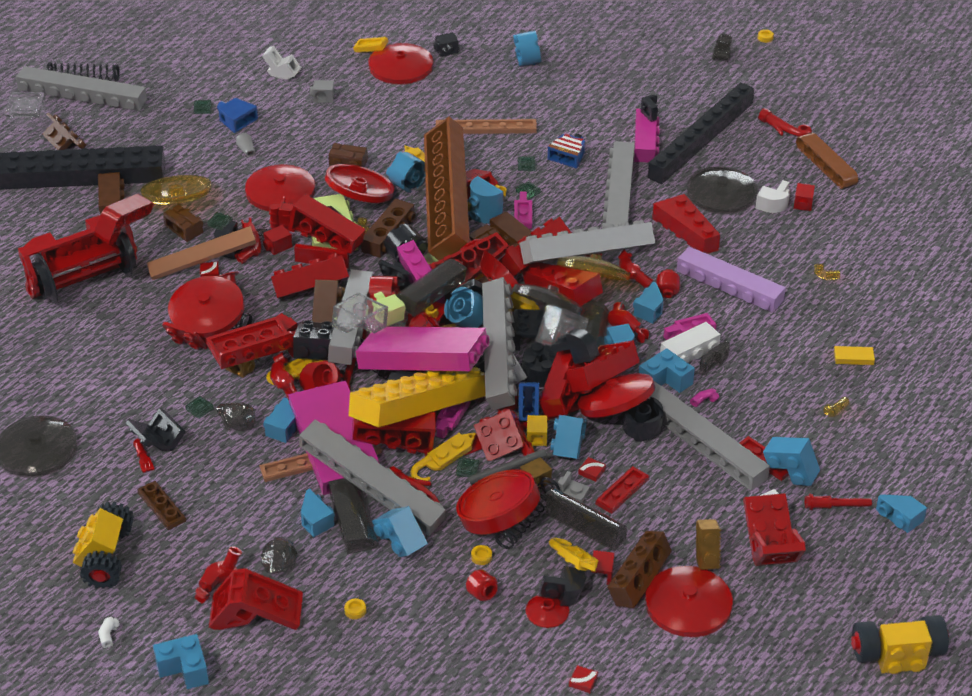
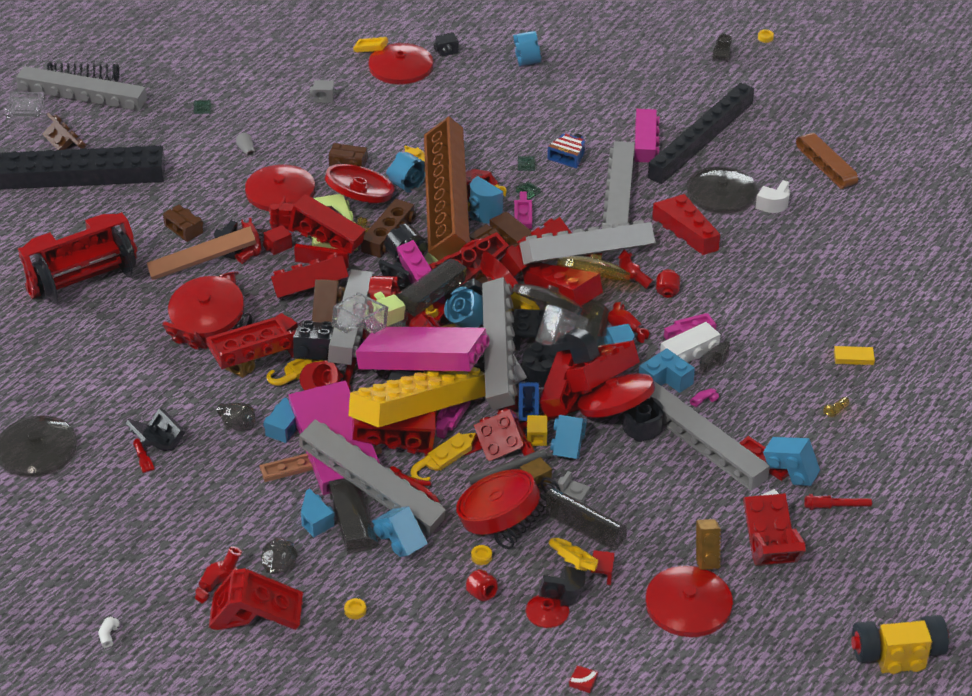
(99, 542): brick -> none
(110, 189): reddish brown brick -> none
(121, 214): red beam -> none
(161, 505): reddish brown tile -> none
(176, 189): clear yellow dish -> none
(183, 657): dark azure brick -> none
(199, 407): clear green tile -> none
(209, 269): red tile -> none
(219, 221): clear green tile -> none
(237, 114): blue torso -> none
(280, 67): white brick -> none
(280, 377): red arm -> none
(467, 467): clear green tile -> none
(497, 126): nougat tile -> none
(592, 469): red tile -> none
(622, 490): red tile -> none
(639, 569): reddish brown brick -> none
(649, 107): black bracket -> none
(649, 304): dark azure slope -> none
(731, 279): lavender brick -> none
(767, 117): red plant -> none
(804, 197): red brick -> none
(824, 274): clear yellow arm -> none
(901, 510): dark azure slope -> none

